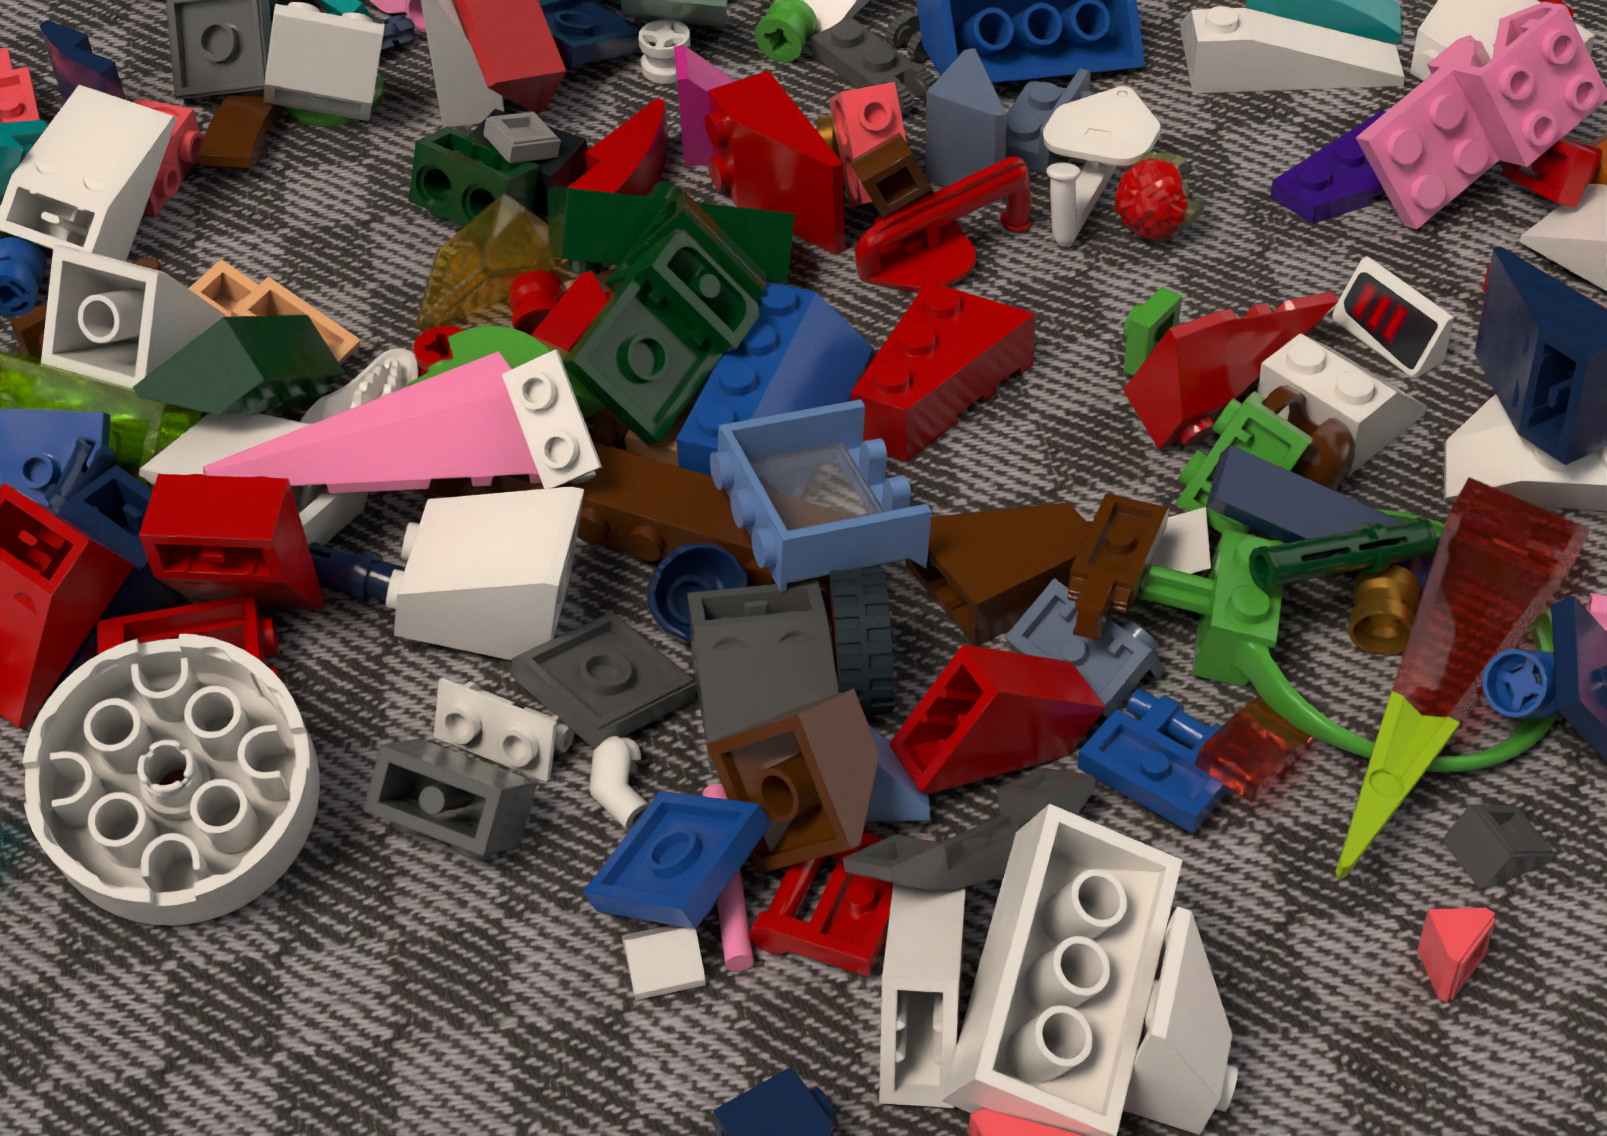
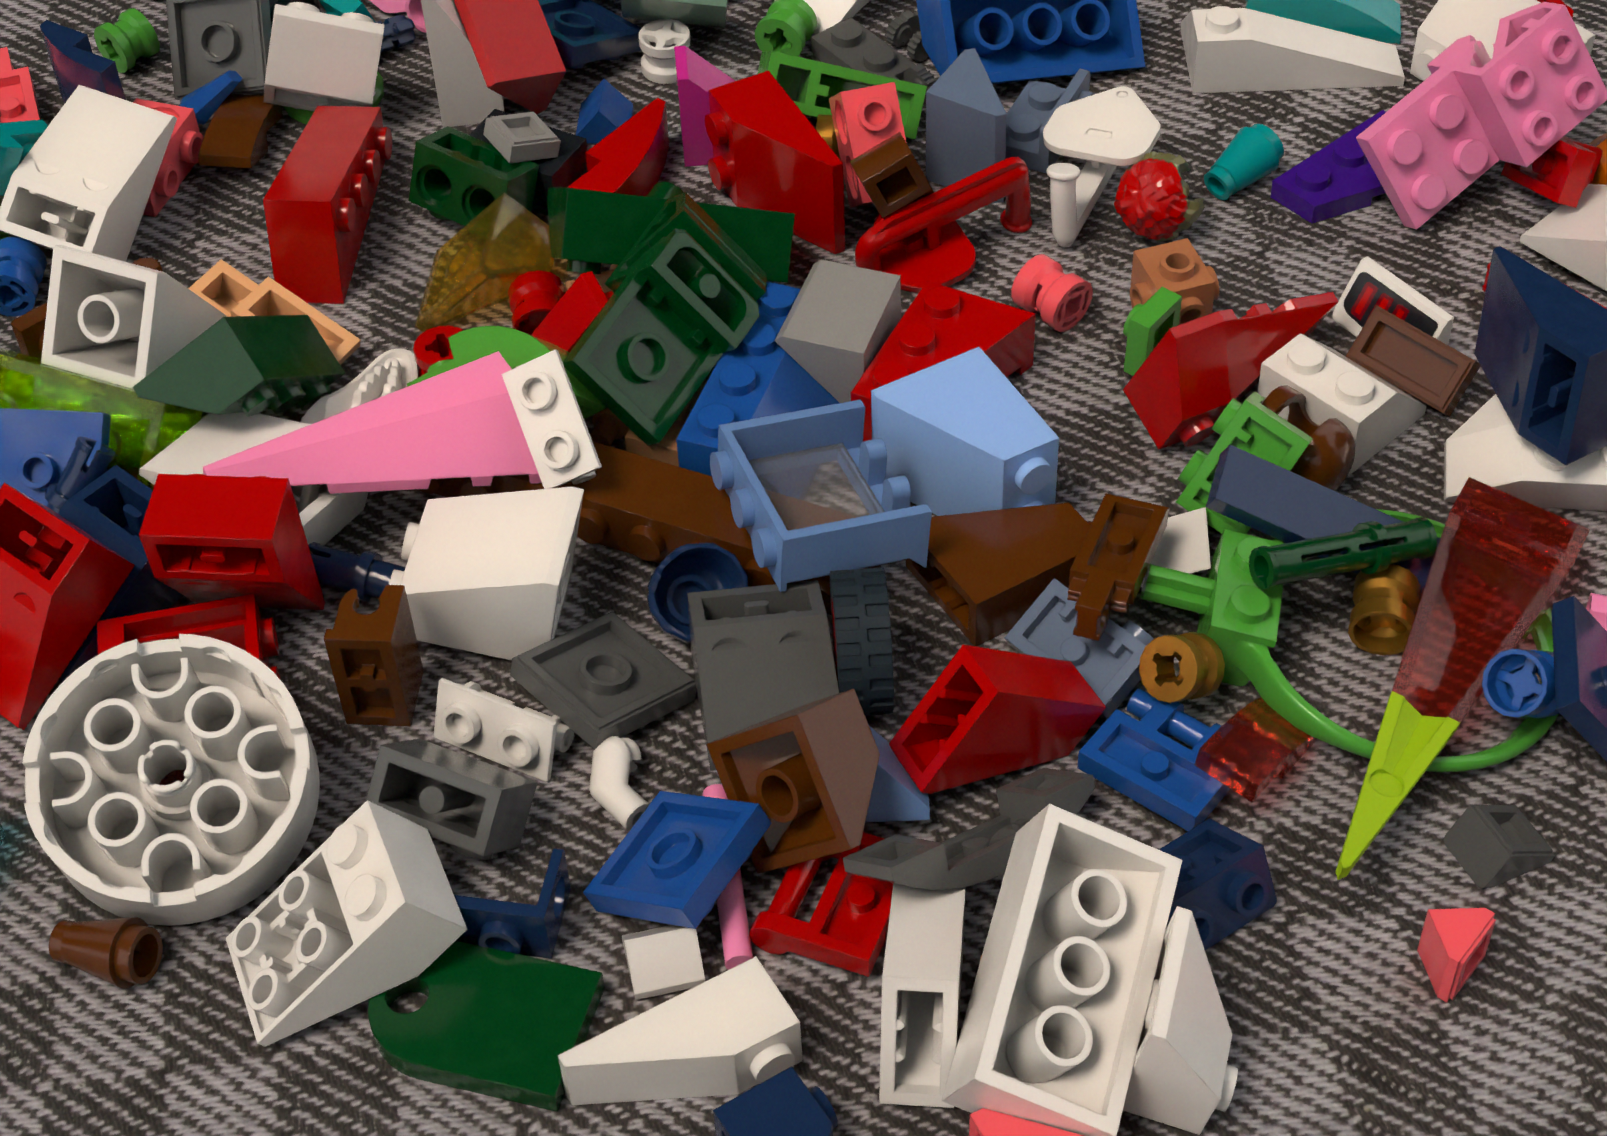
(110, 949): none -> reddish brown cone
(127, 39): none -> bright green wheel
(211, 95): none -> blue bar
(325, 200): none -> red wedge
(345, 925): none -> white slope
(376, 660): none -> reddish brown hinge
(489, 1023): none -> dark green tile
(520, 926): none -> dark blue bracket
(602, 112): none -> blue slope
(693, 1045): none -> white slope
(814, 82): none -> bright green slope
(841, 323): none -> light grey slope
(965, 438): none -> light blue slope
(1055, 295): none -> coral wheel
(1179, 270): none -> nougat brick
(1199, 665): none -> pearl gold wheel
(1220, 880): none -> dark blue bracket
(1246, 159): none -> teal cone
(1413, 360): none -> reddish brown tile

